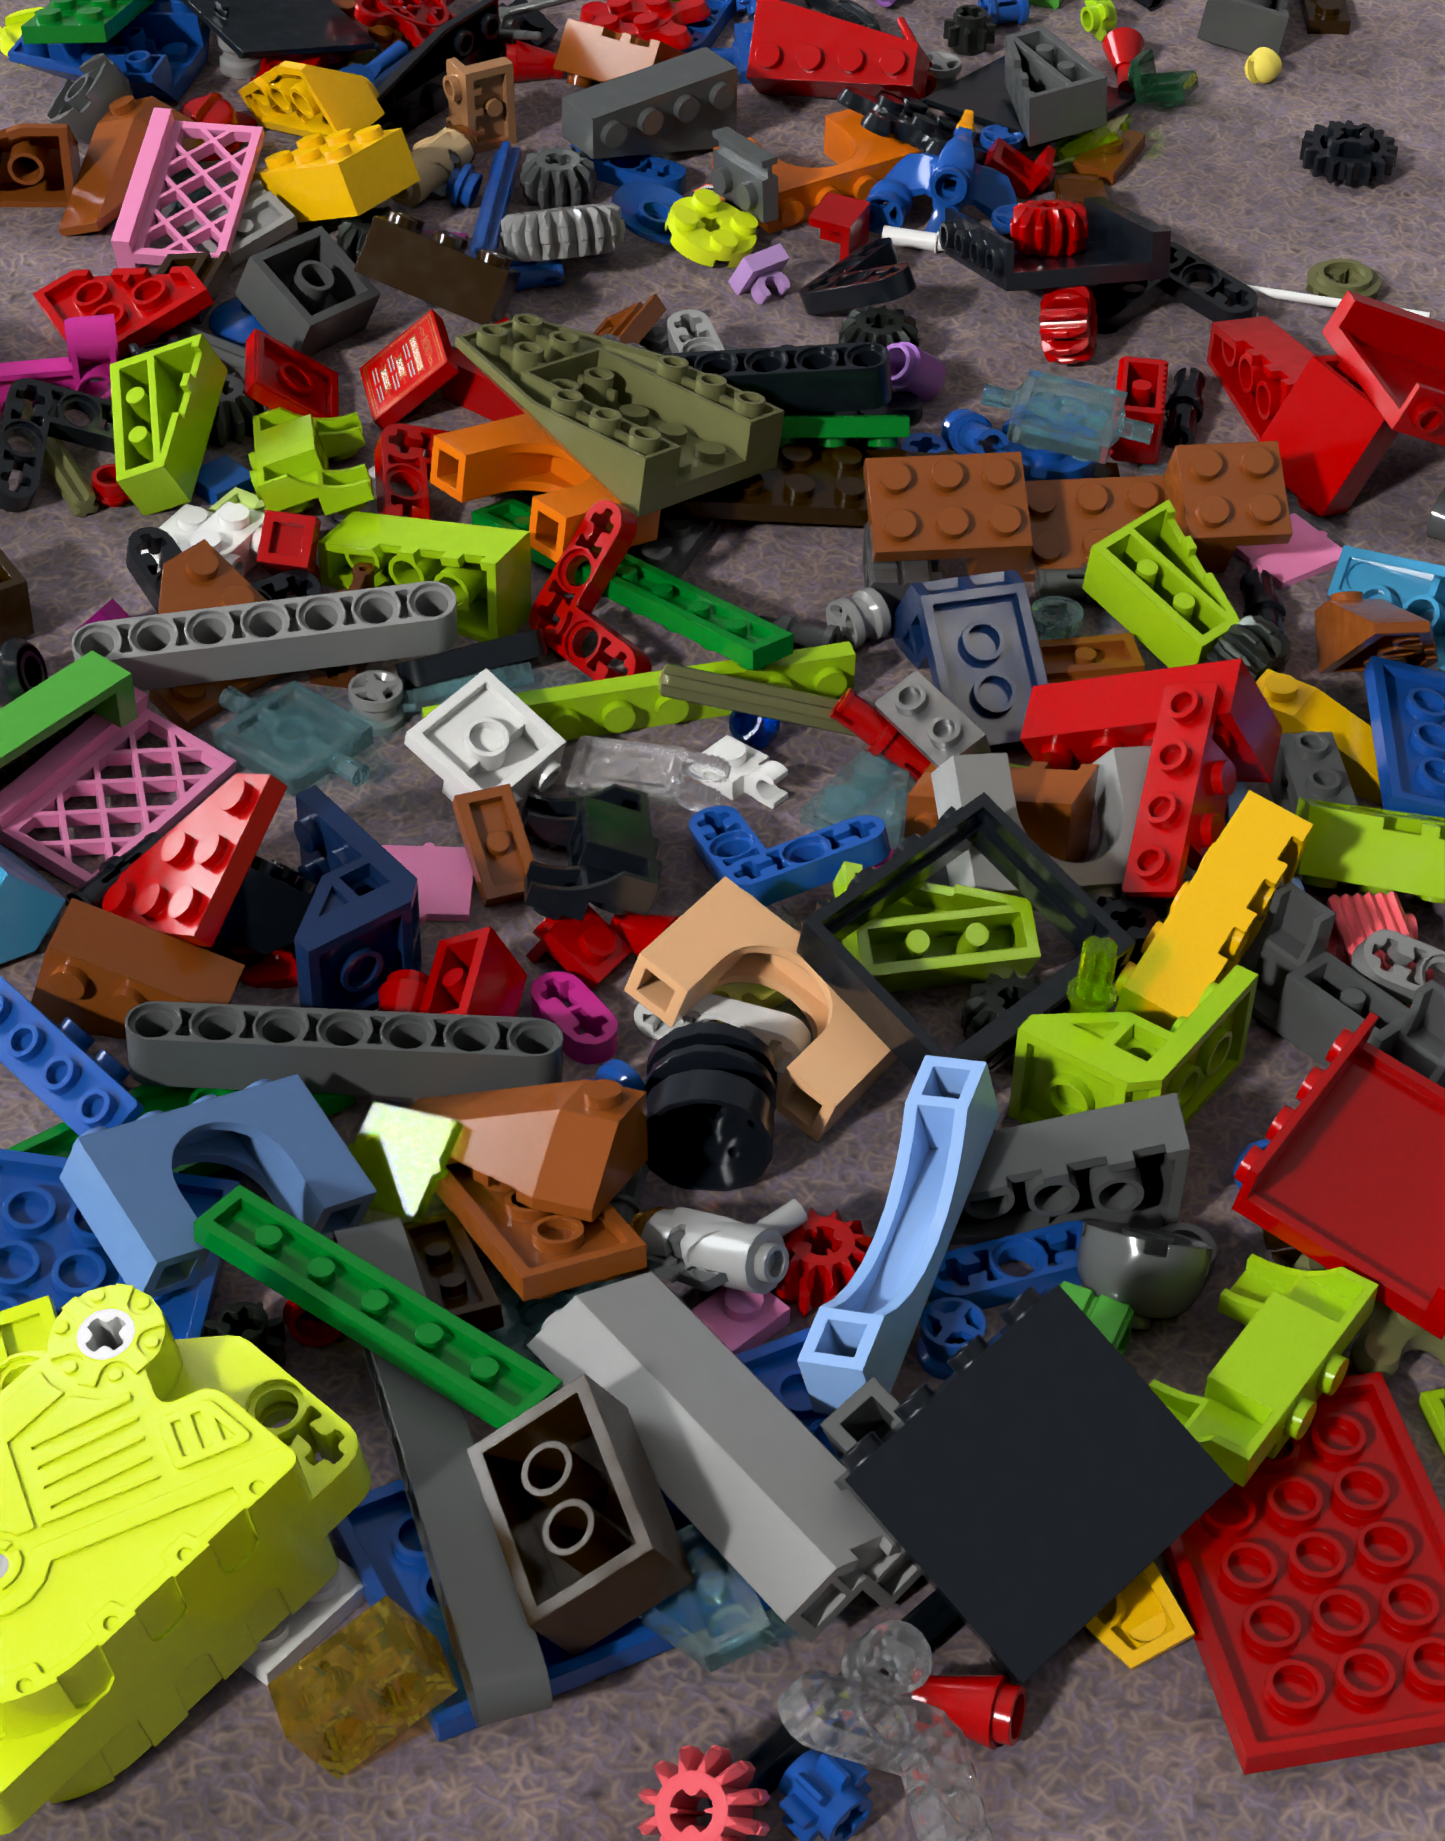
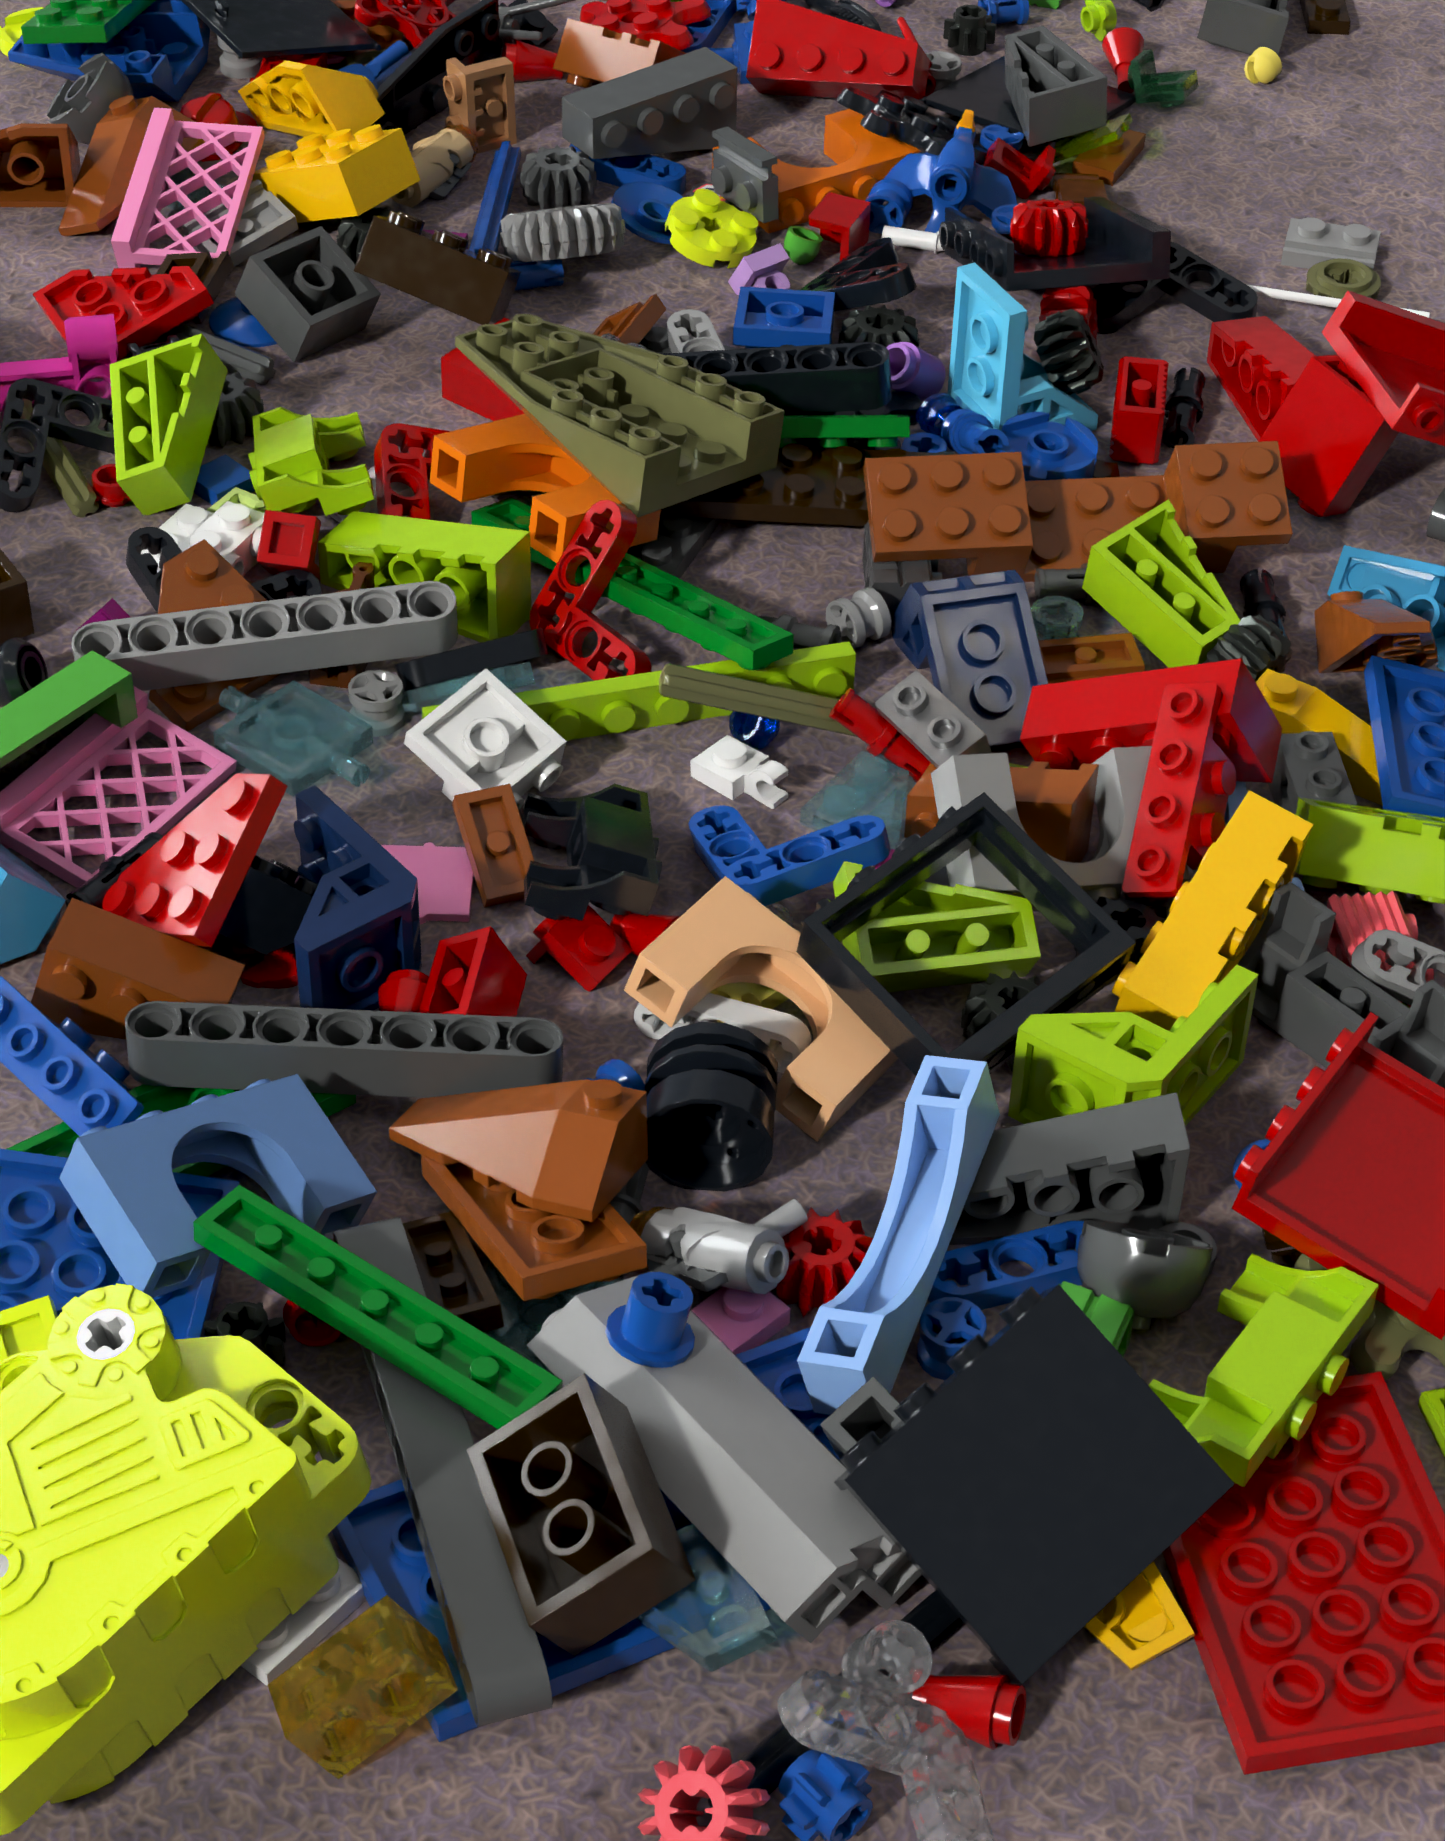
(288, 379): red plate -> none
(404, 1157): clear neon green piece -> none
(408, 370): red tile -> none
(464, 186): blue plate -> none
(583, 1011): dark pink beam -> none
(647, 768): clear hinge -> none
(653, 1322): none -> blue piece
(783, 317): none -> blue plate
(802, 244): none -> bright green hinge
(932, 409): none -> clear blue bush
(988, 358): none -> medium azure bracket
(1067, 416): clear light blue plate -> none
(1068, 352): none -> pearl dark grey gear
(1093, 986): clear neon green axle -> none
(1303, 557): bright pink piece -> none
(1314, 241): none -> light grey plate
(1348, 152): black gear -> none

